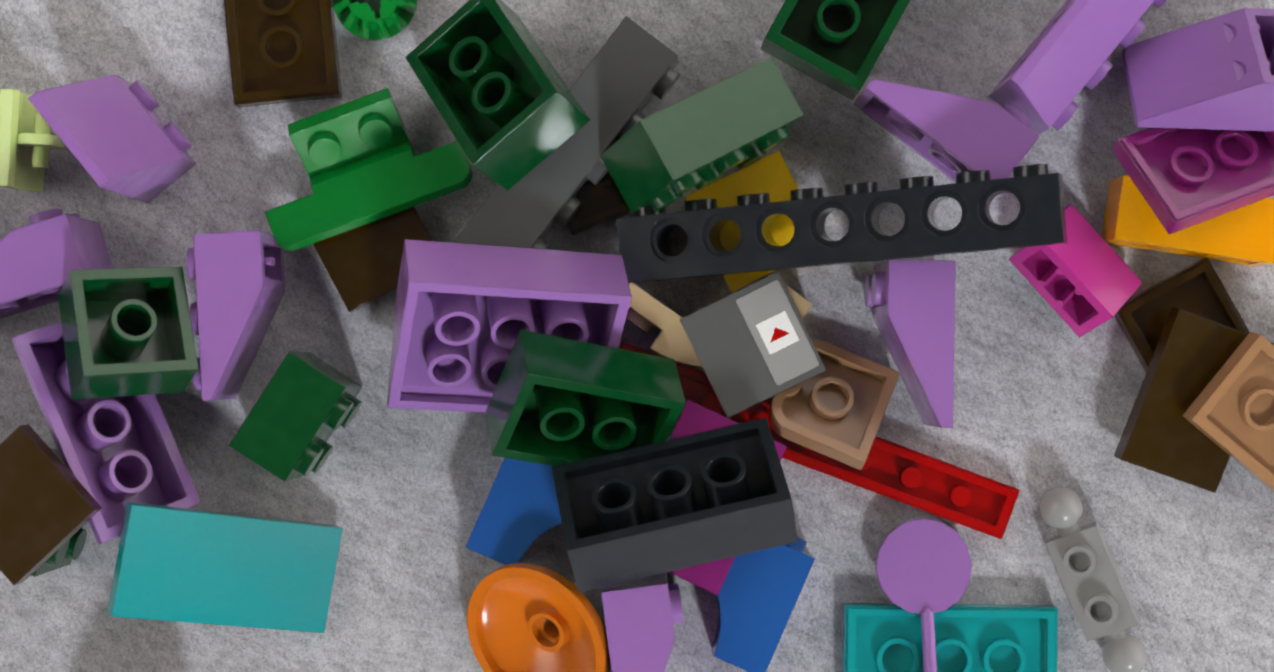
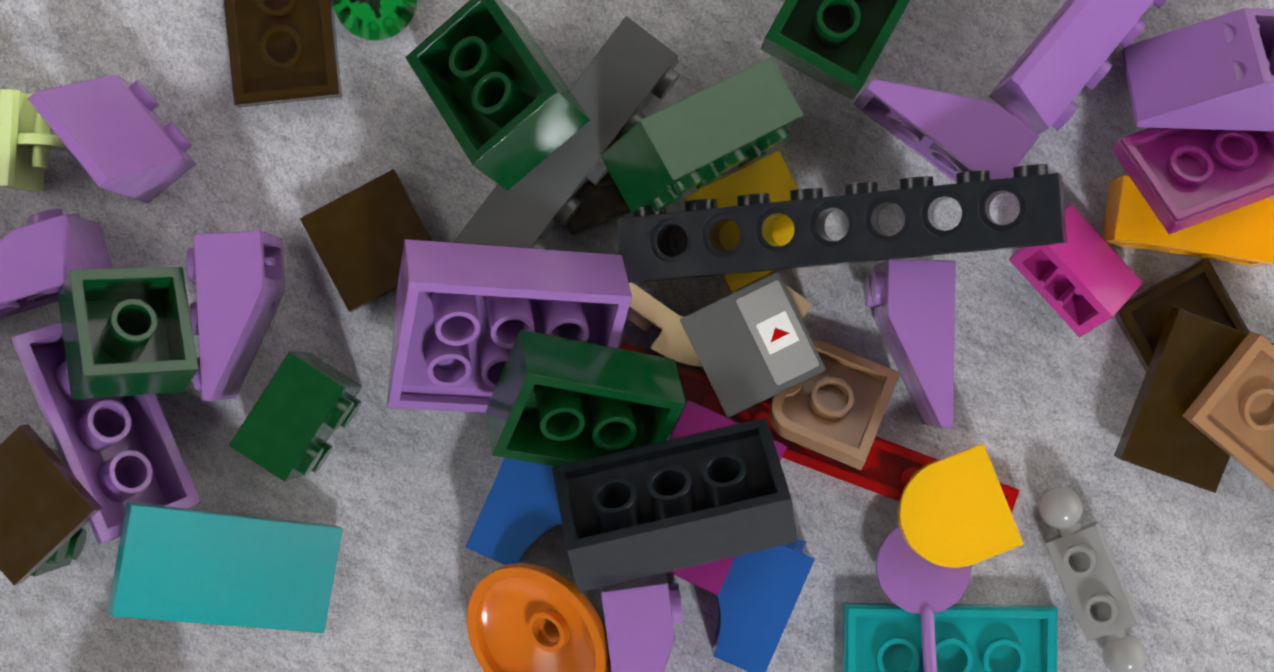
(361, 171): green plate -> none
(957, 511): none -> yellow tile

